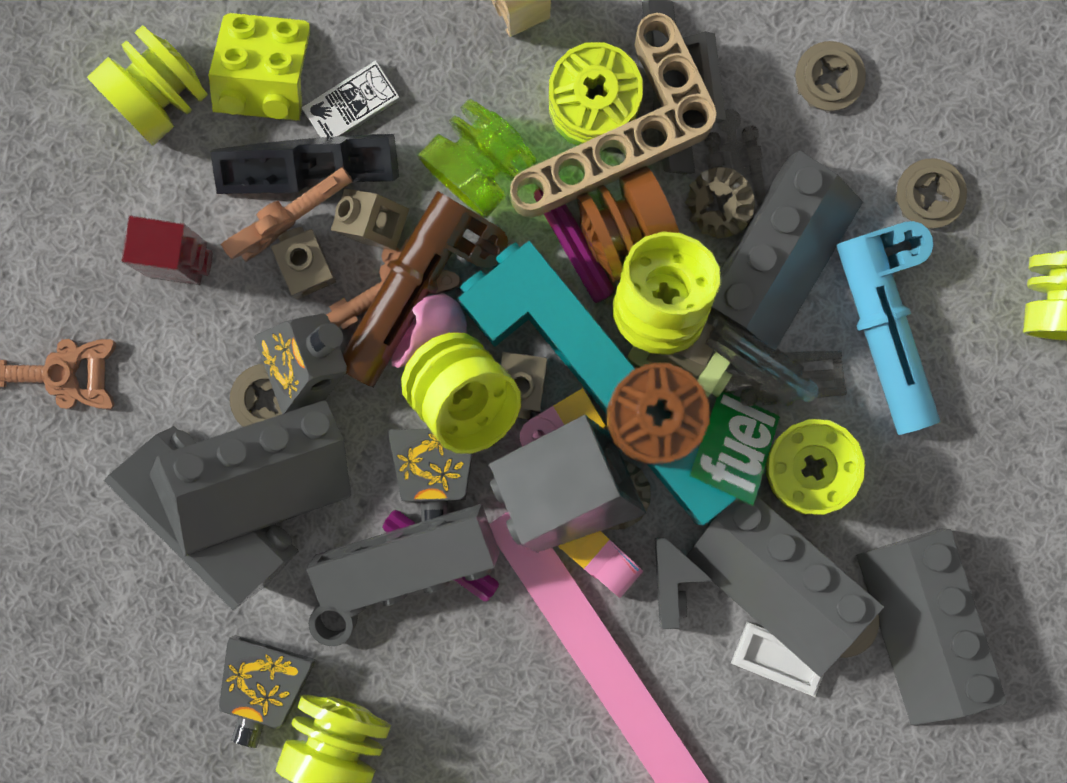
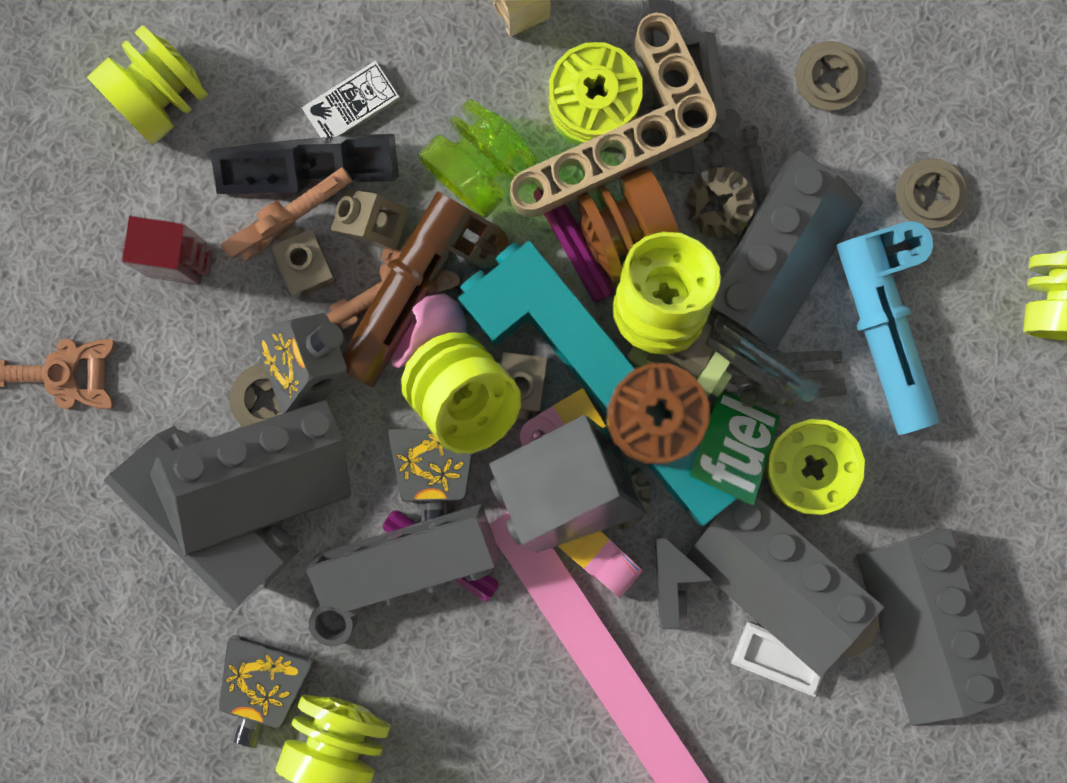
(259, 66): neon yellow bracket -> none

